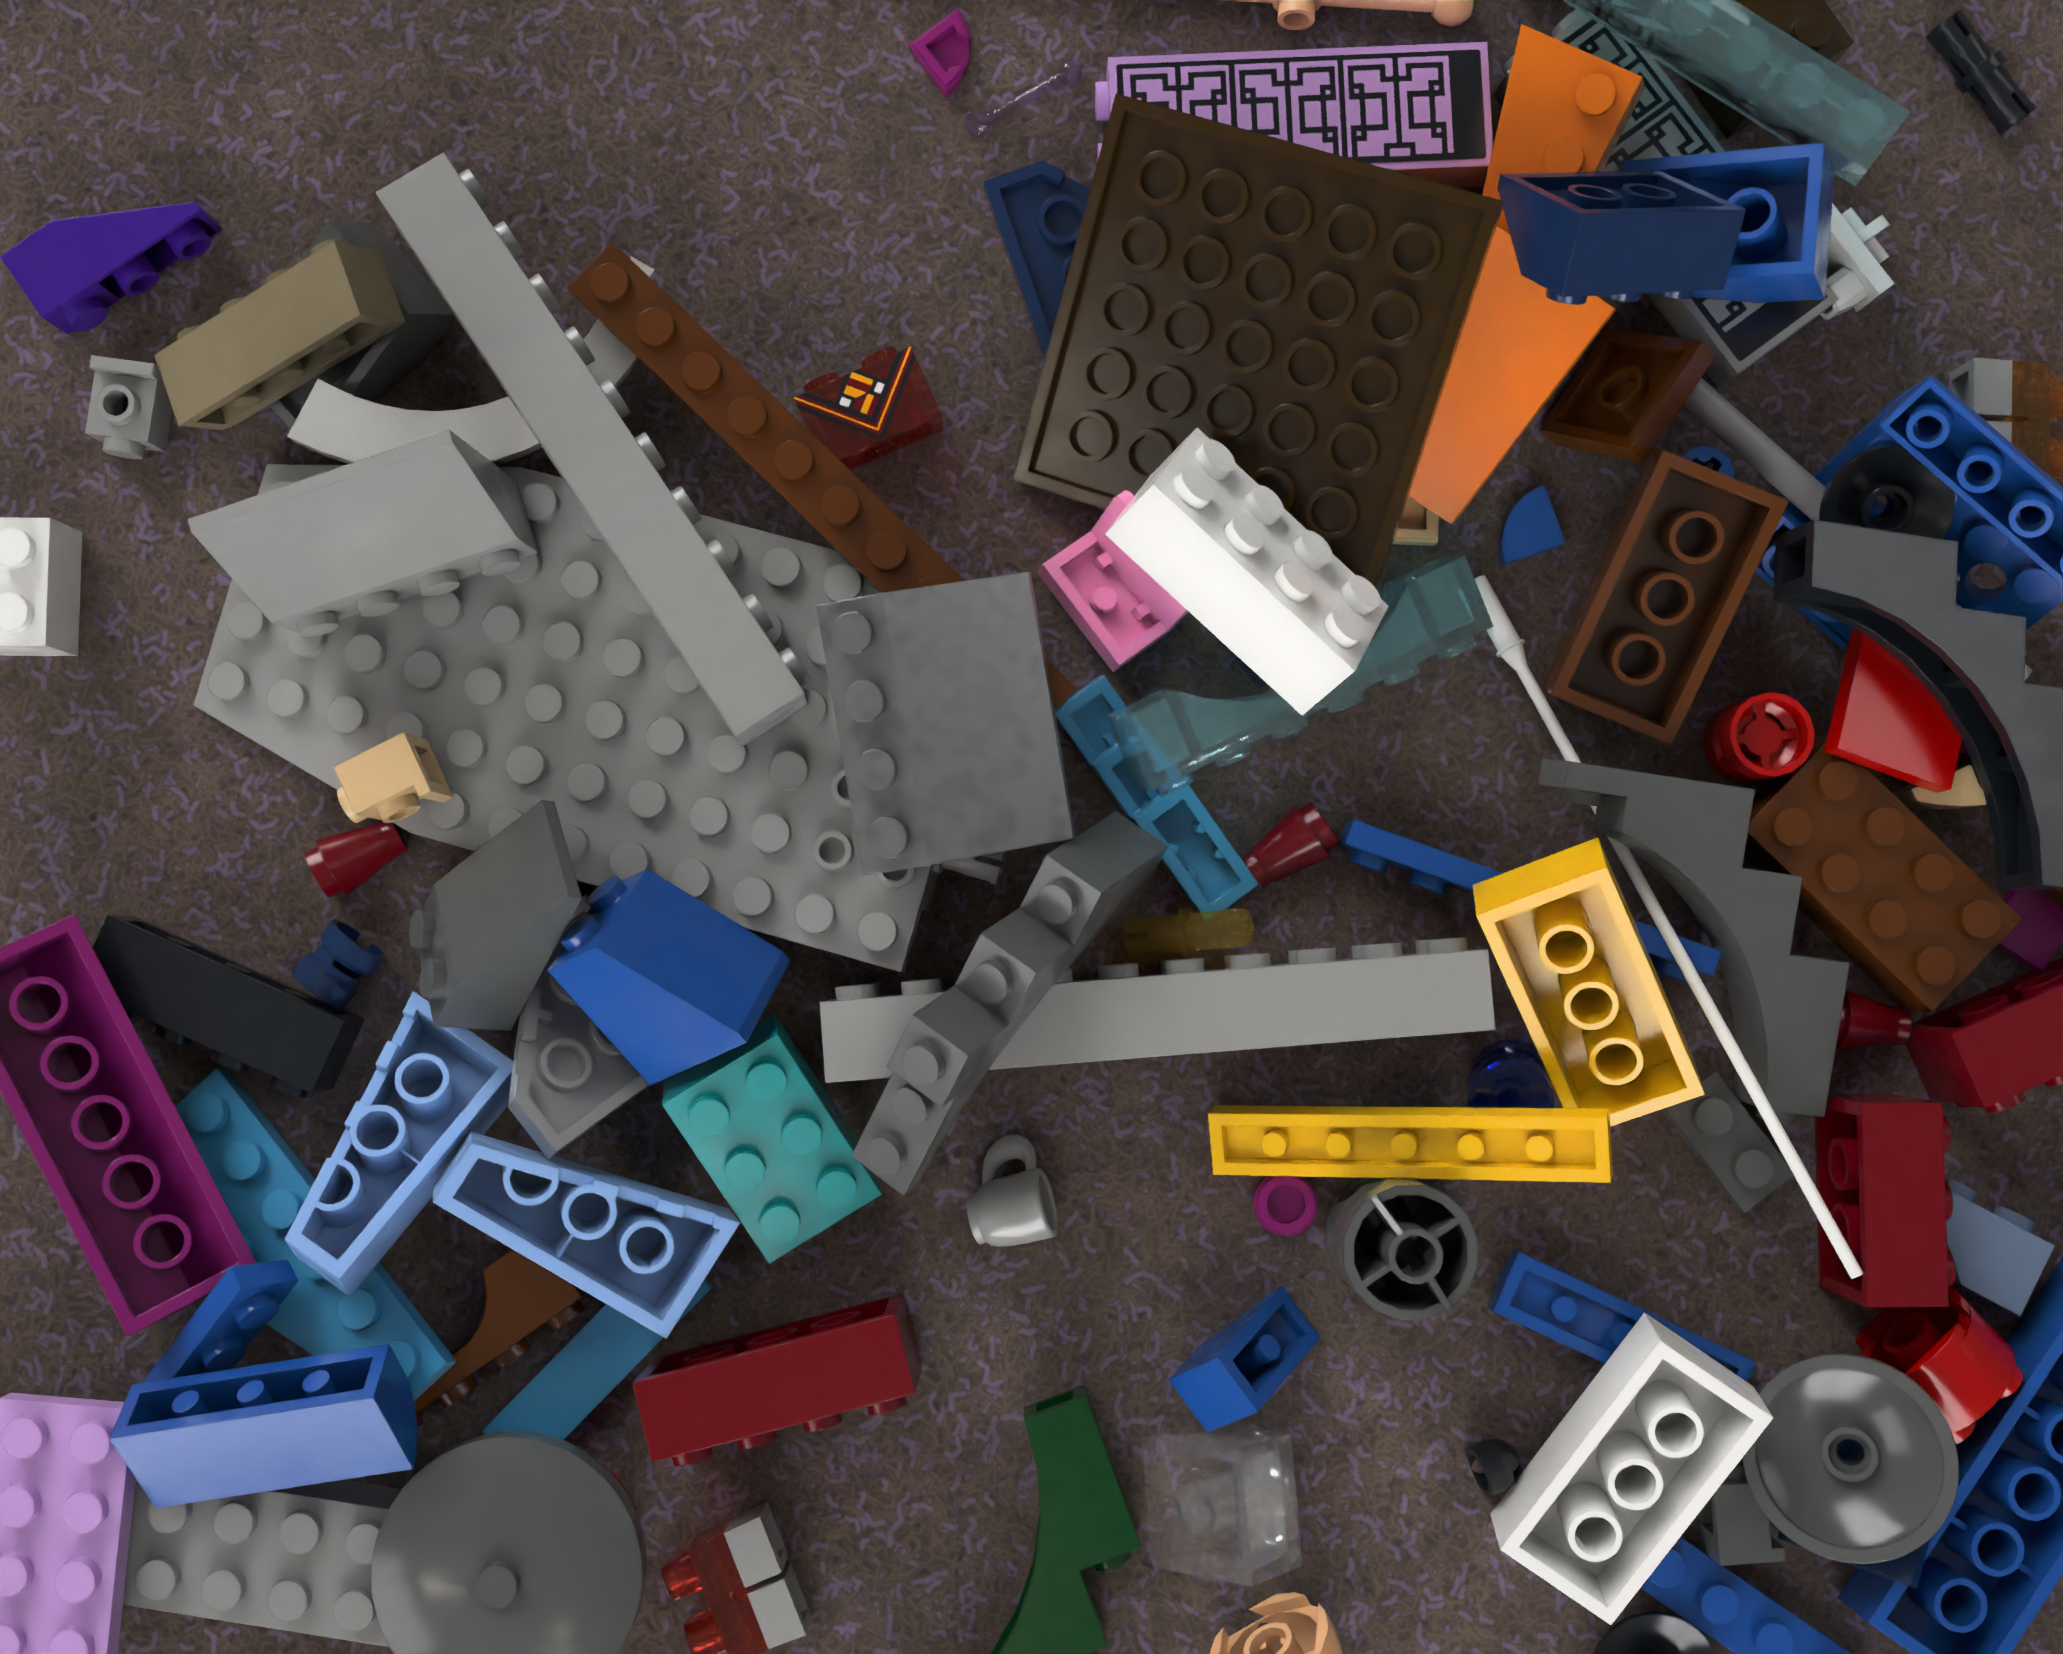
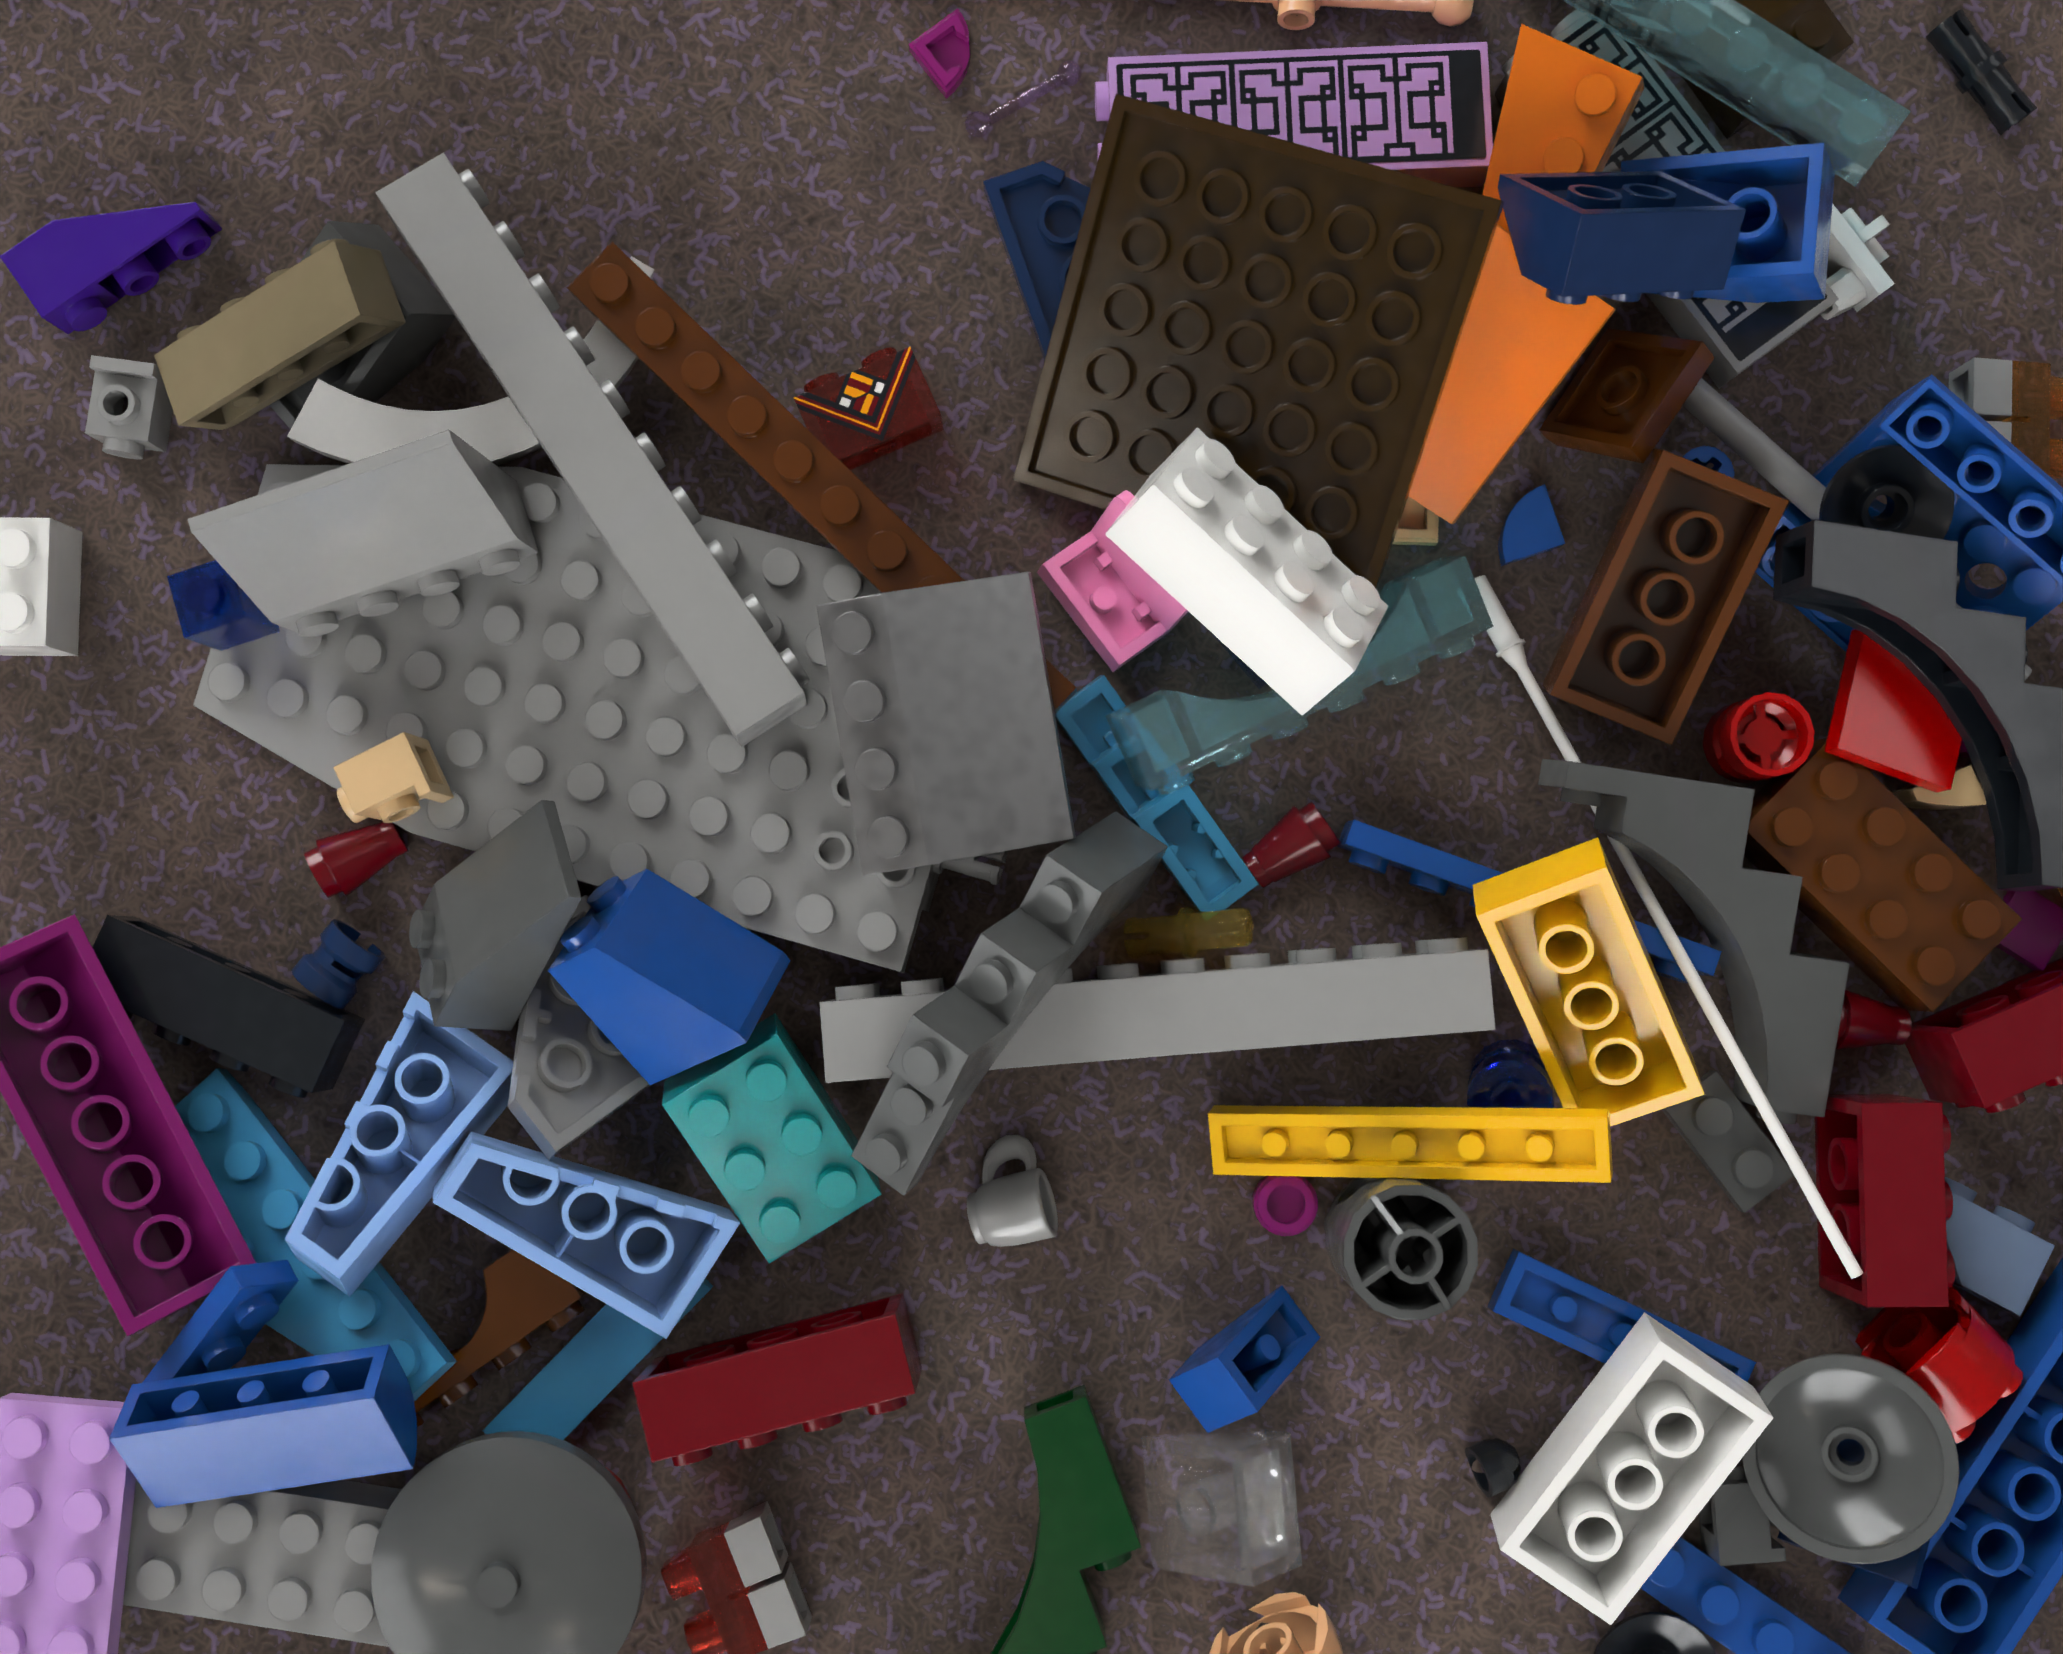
(216, 609): none -> clear blue brick

